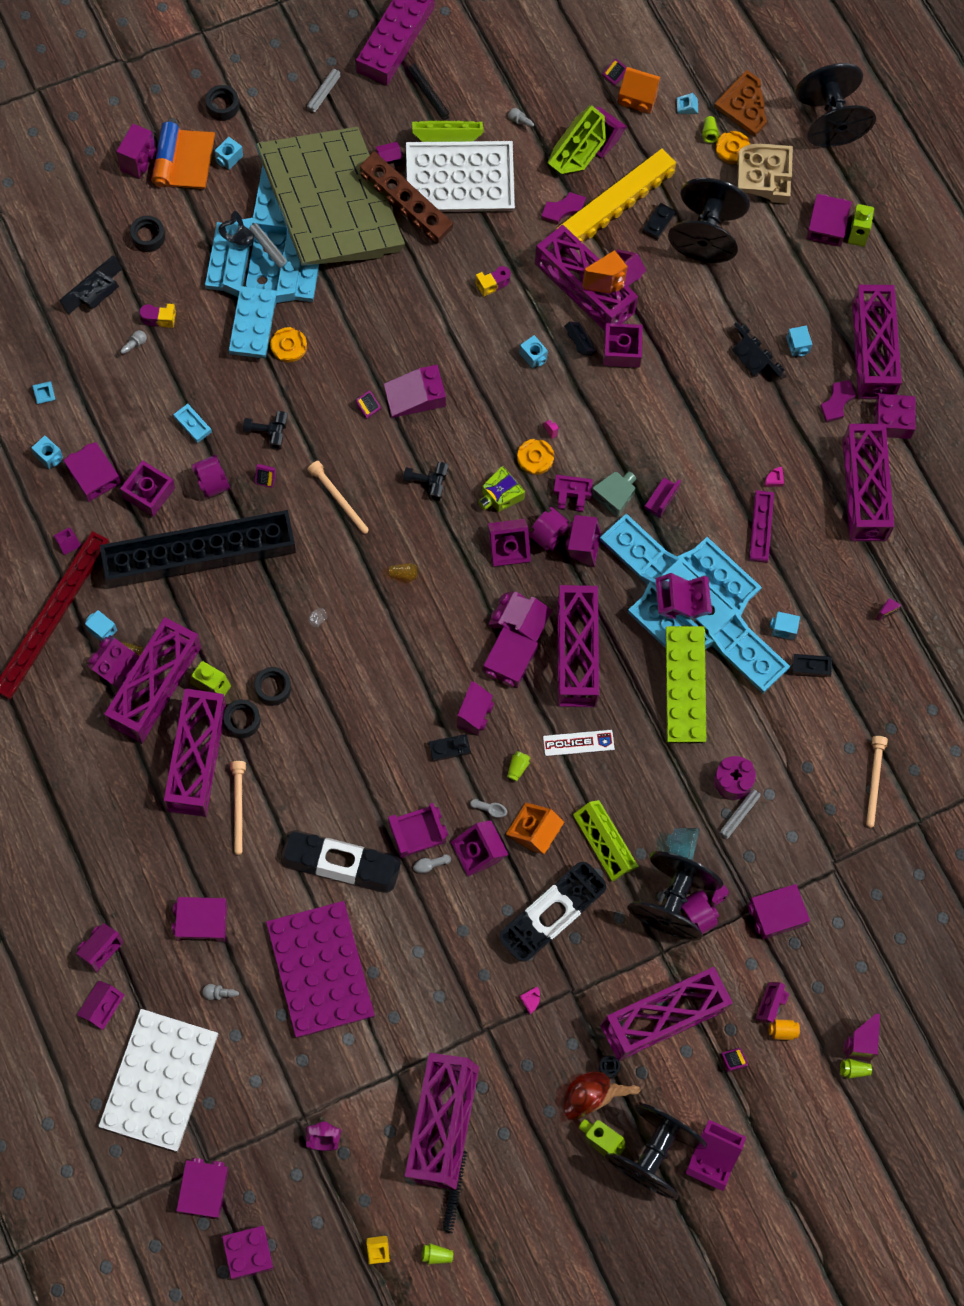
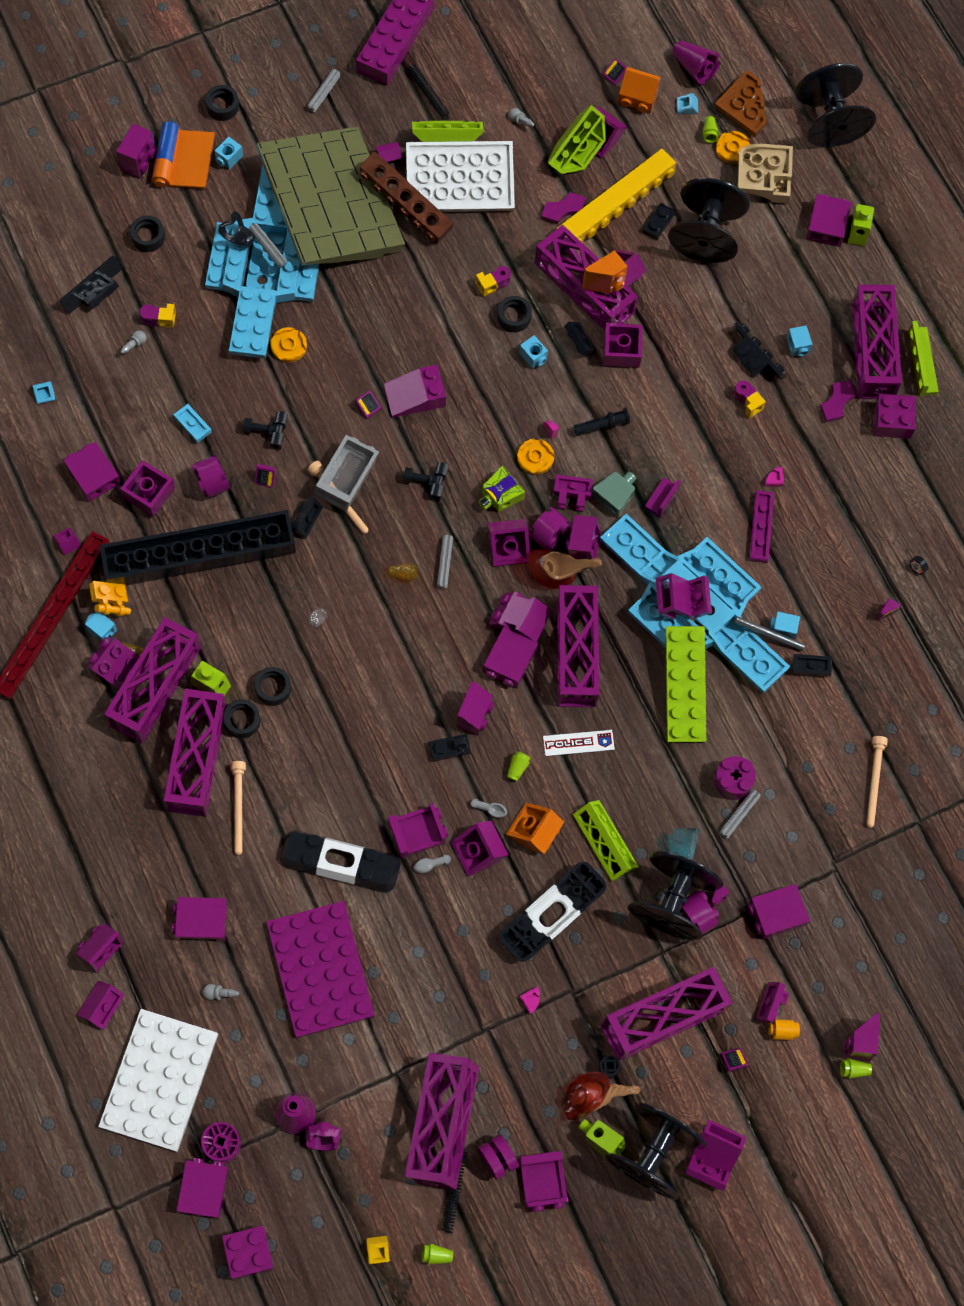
(42, 447): medium azure brick -> none
(109, 593): none -> light orange plate
(231, 1144): none -> magenta wheel
(295, 1120): none -> magenta cone
(308, 514): none -> black hinge
(346, 472): none -> piece
(445, 561): none -> light grey axle
(498, 1156): none -> magenta wheel
(516, 301): none -> black tyre
(543, 1181): none -> magenta panel
(557, 568): none -> hat
(610, 420): none -> black pin
(697, 60): none -> magenta cone
(749, 397): none -> leg
(769, 633): none -> dark grey bar
(874, 528): magenta piece -> none
(918, 565): none -> black tile
(922, 360): none -> lime fence

